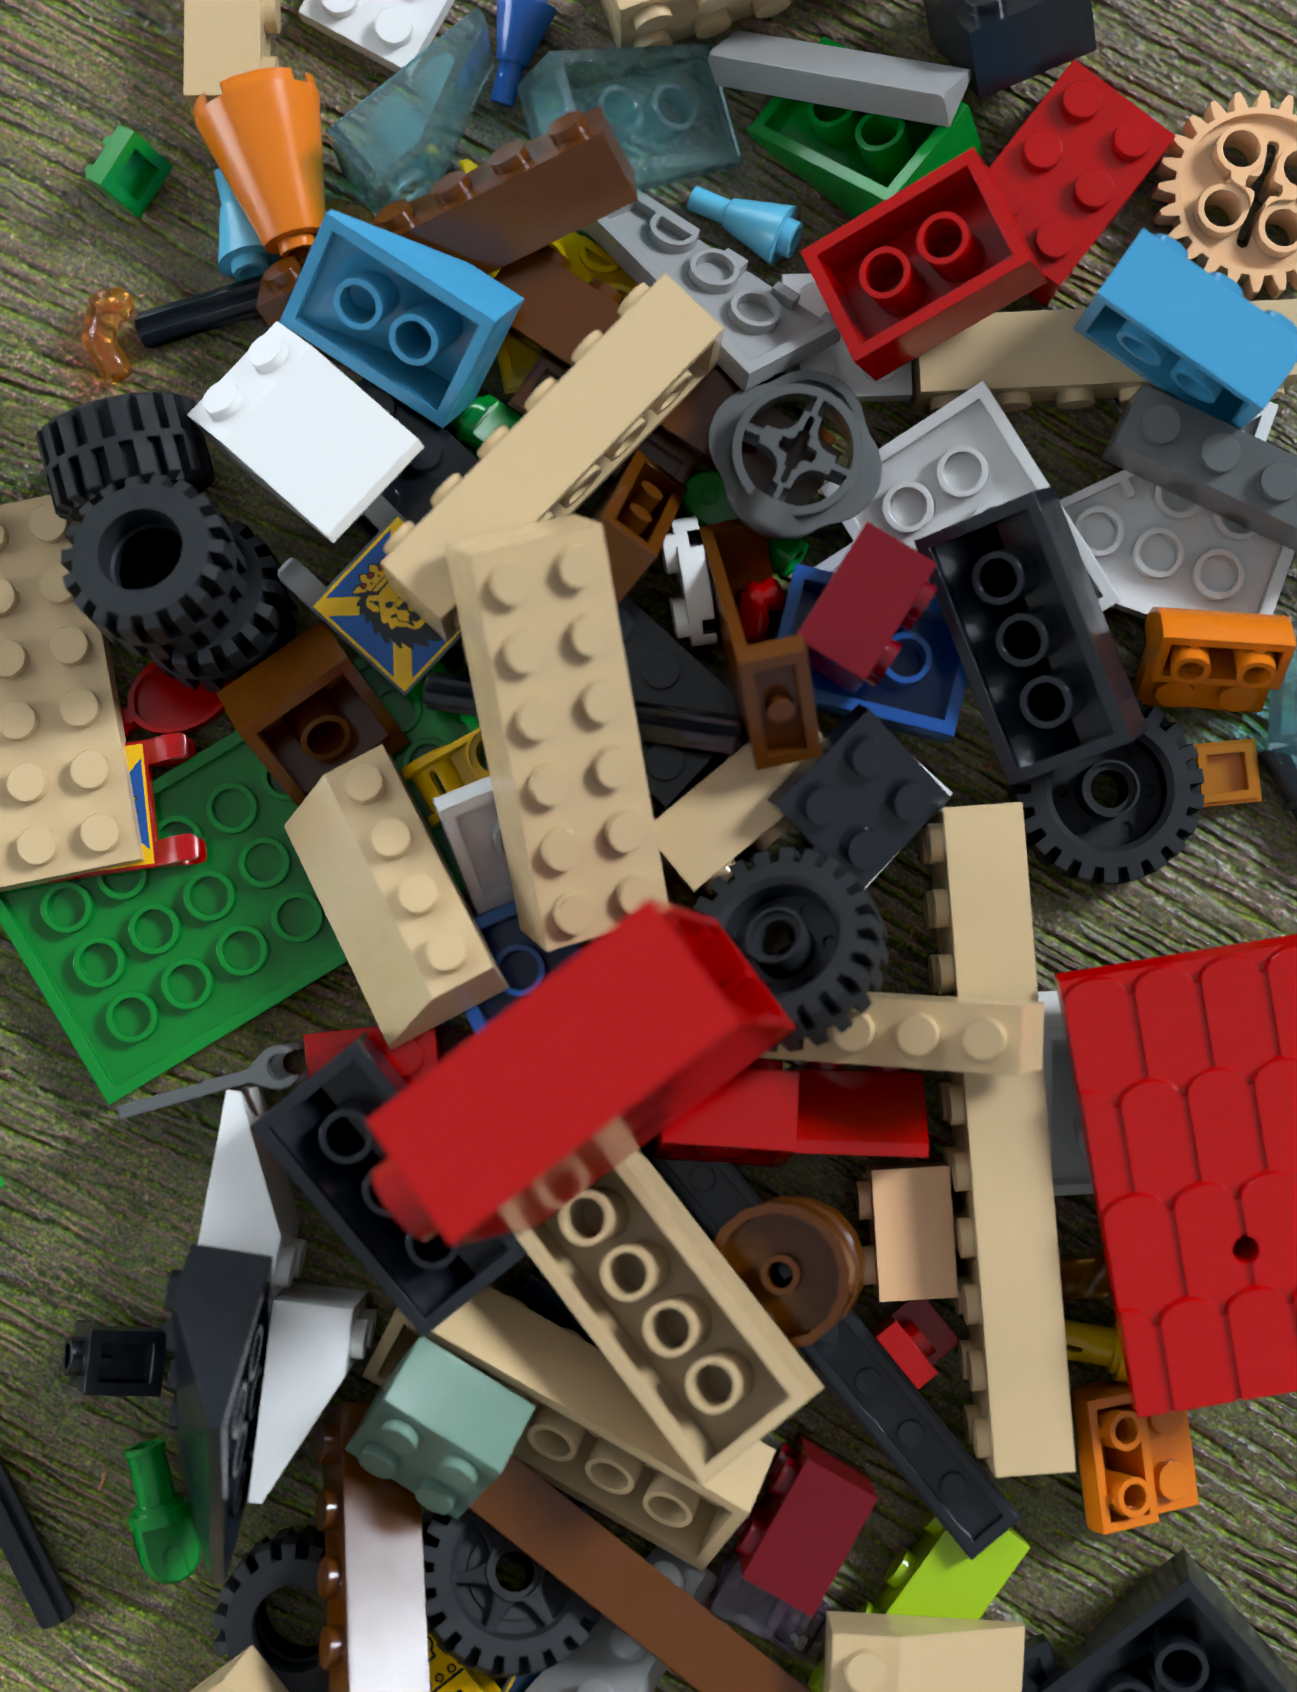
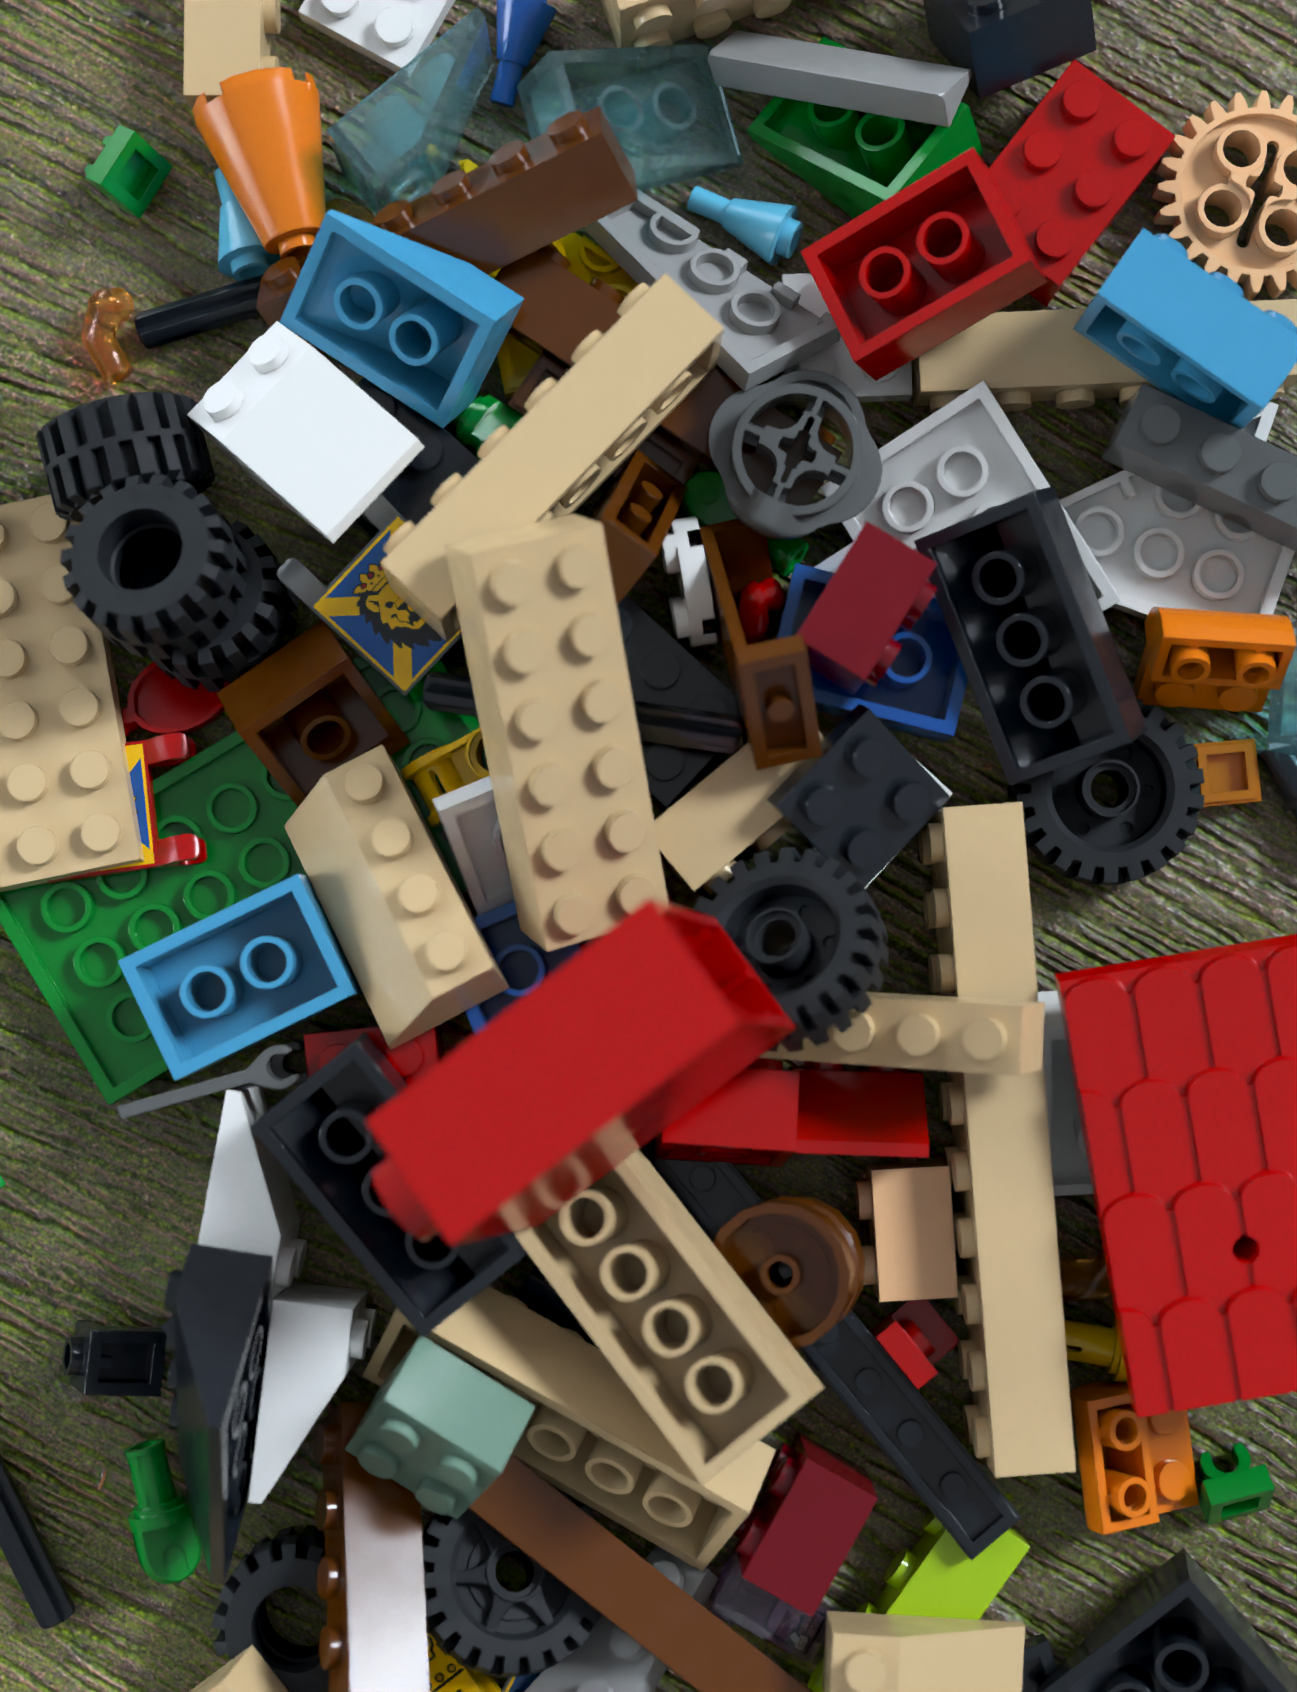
(240, 977): none -> dark azure brick
(1236, 1492): none -> green tile

